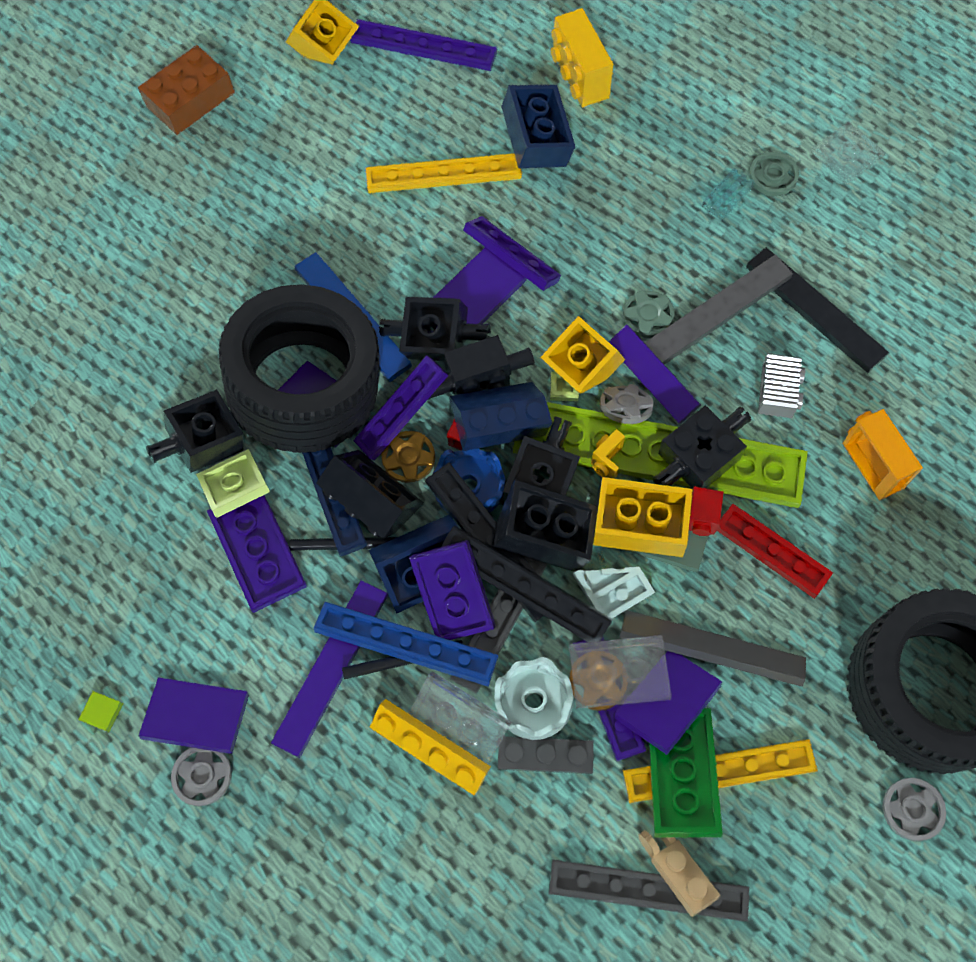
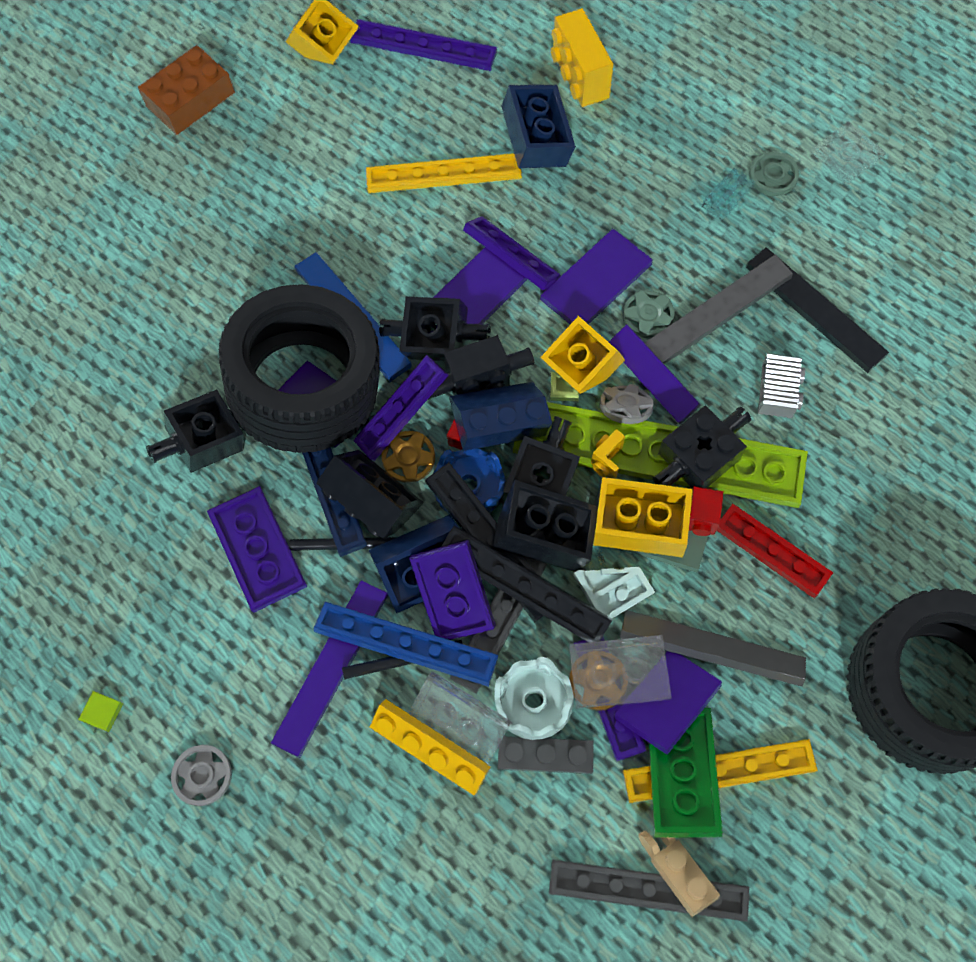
(194, 715): dark purple tile -> none
(232, 483): yellowish green plate -> none
(596, 278): none -> dark purple tile
(881, 454): light orange window -> none
(914, 809): light grey wheel -> none

